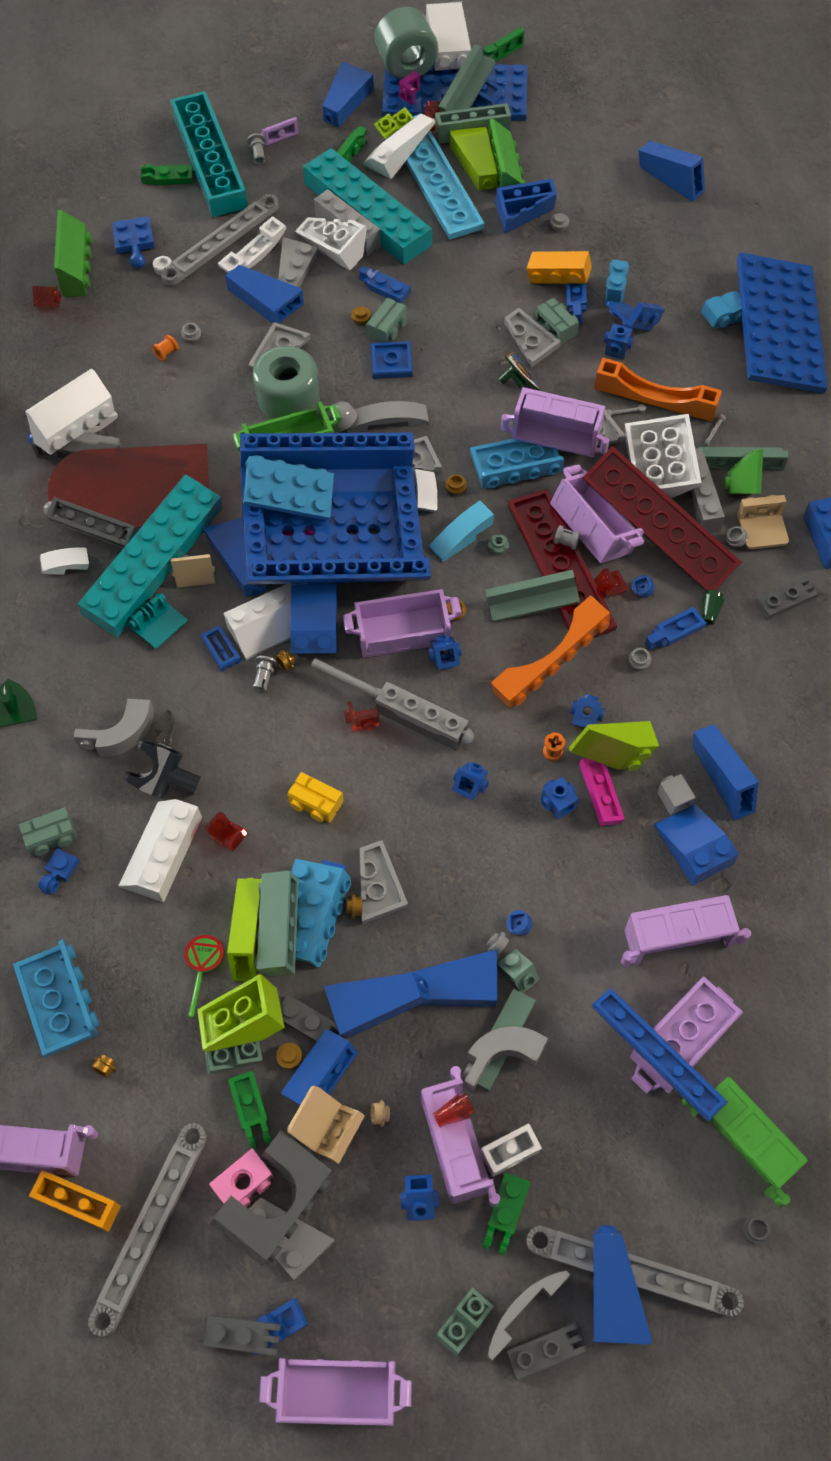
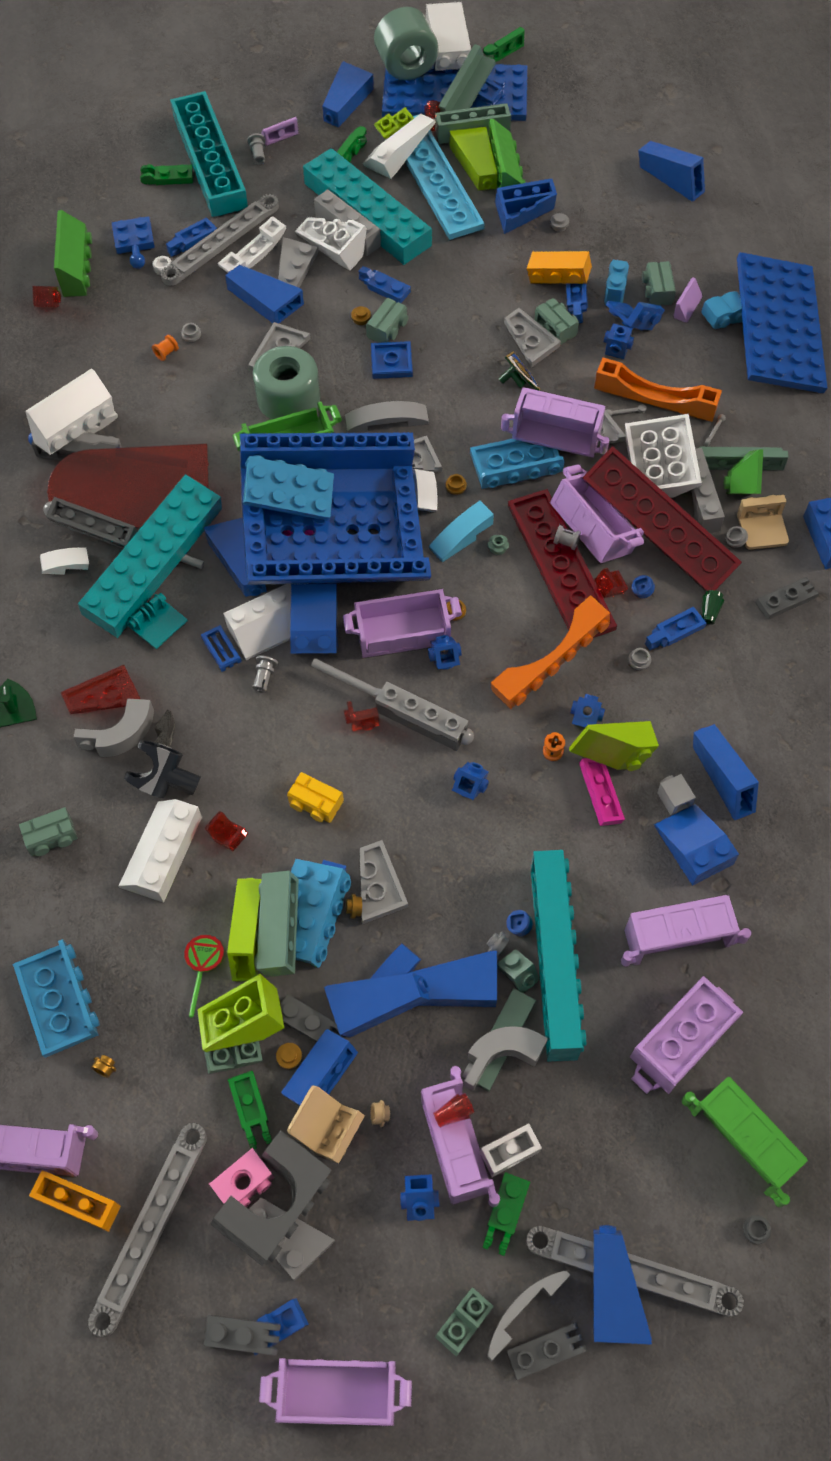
(59, 866): blue plate -> none
(101, 692): none -> clear red wing
(190, 236): none -> blue hinge
(193, 570): tan piece -> none
(285, 660): pearl gold plate -> none
(347, 414): light grey hair -> none
(398, 963): none -> blue slope
(408, 87): magenta bracket -> none
(532, 596): sand green panel -> none
(555, 956): none -> teal brick
(559, 797): blue brick -> none
(659, 283): none -> sand green brick
(659, 1054): blue tile -> none
(688, 301): none -> lavender slope

